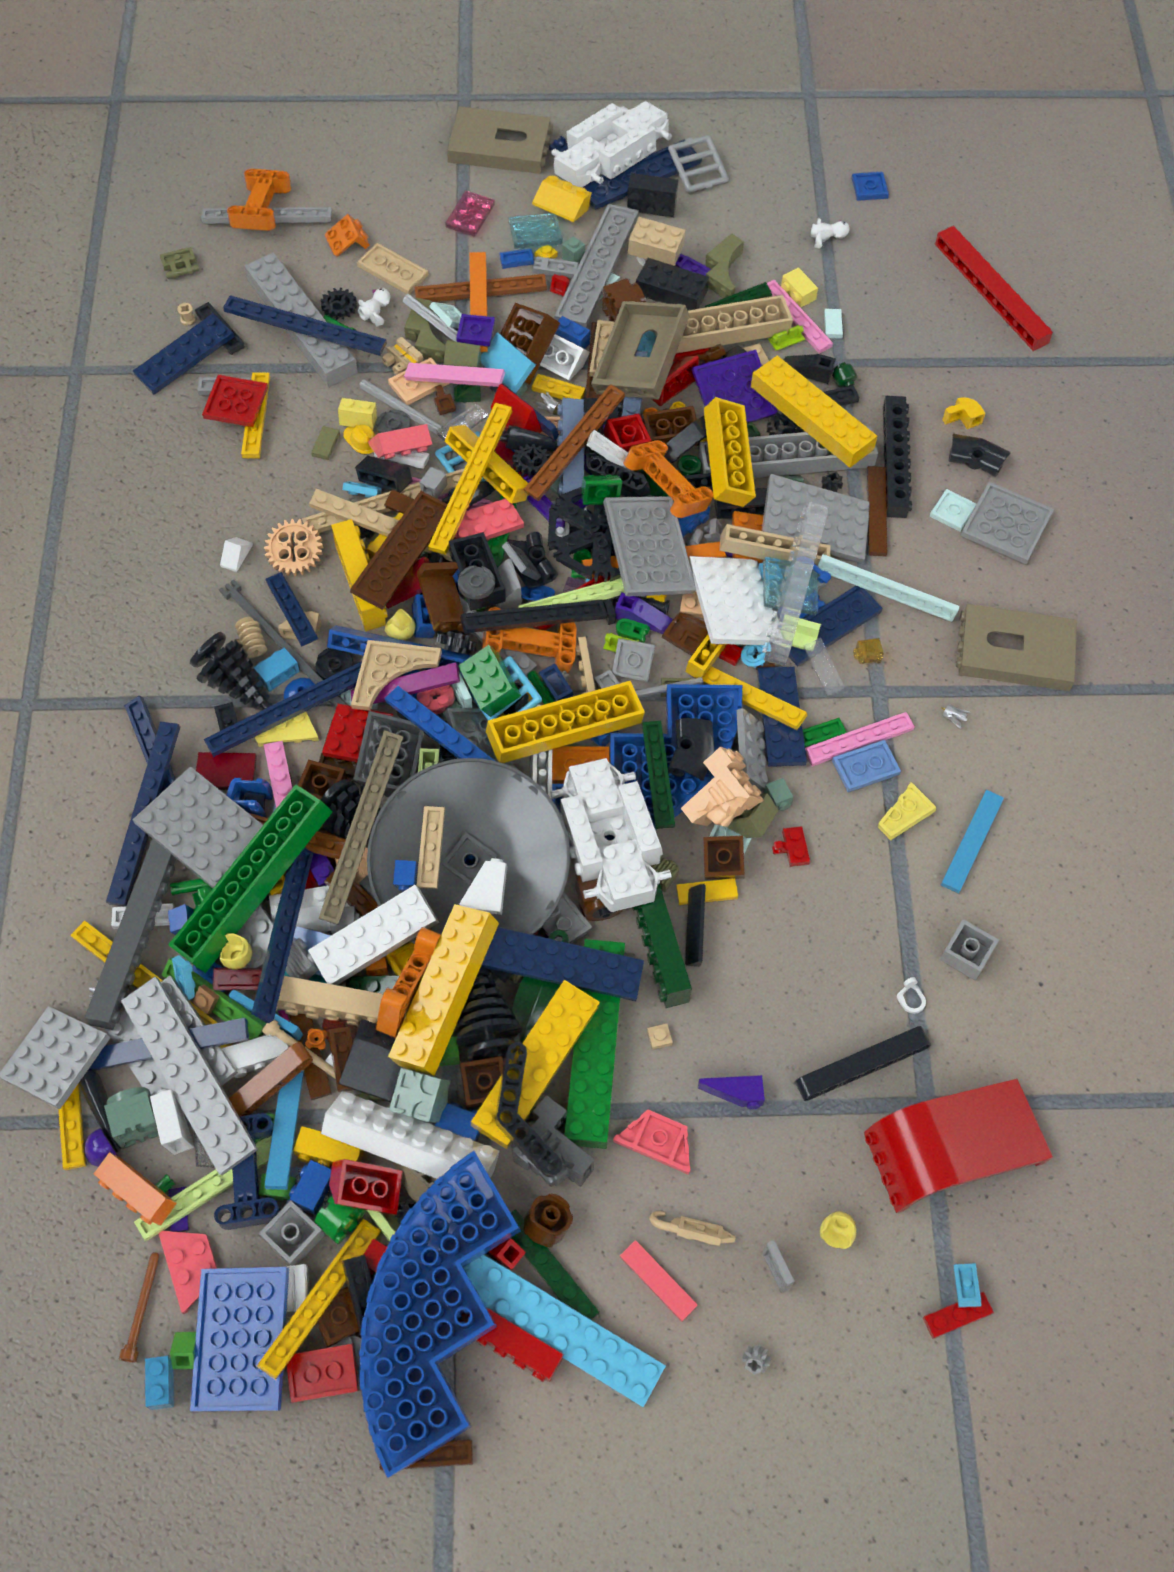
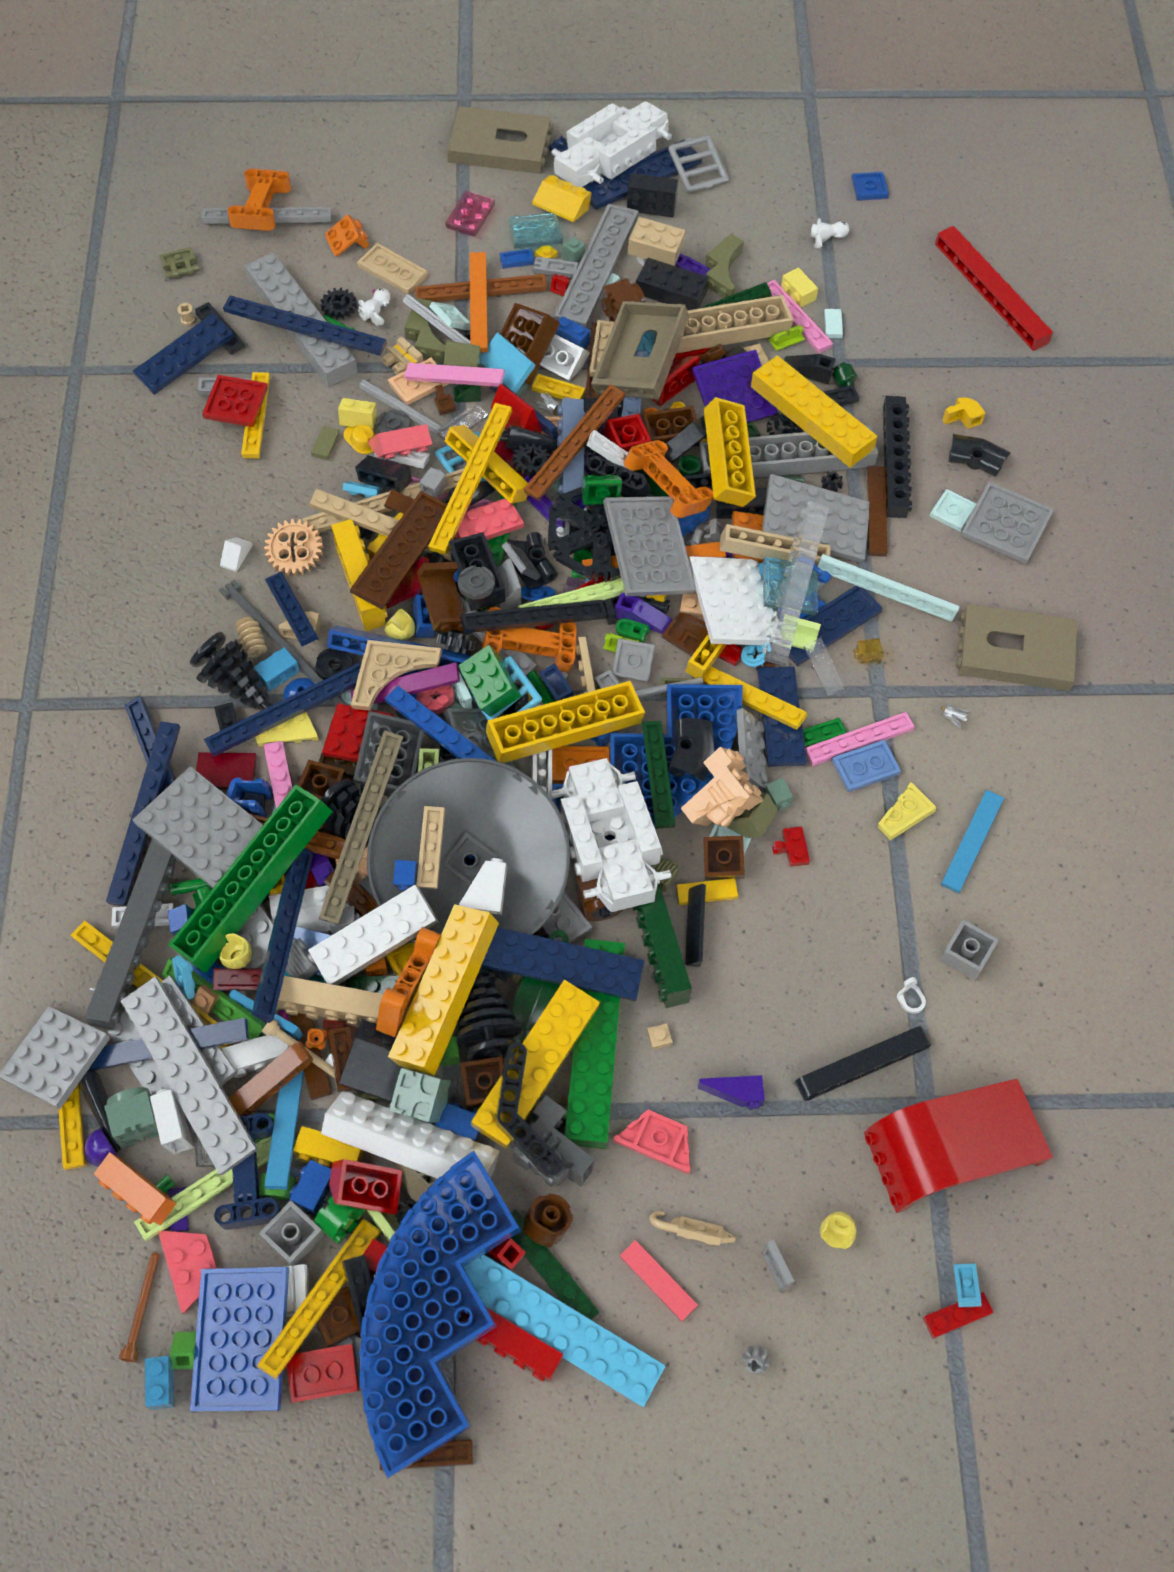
(475, 330): dark purple plate -> none

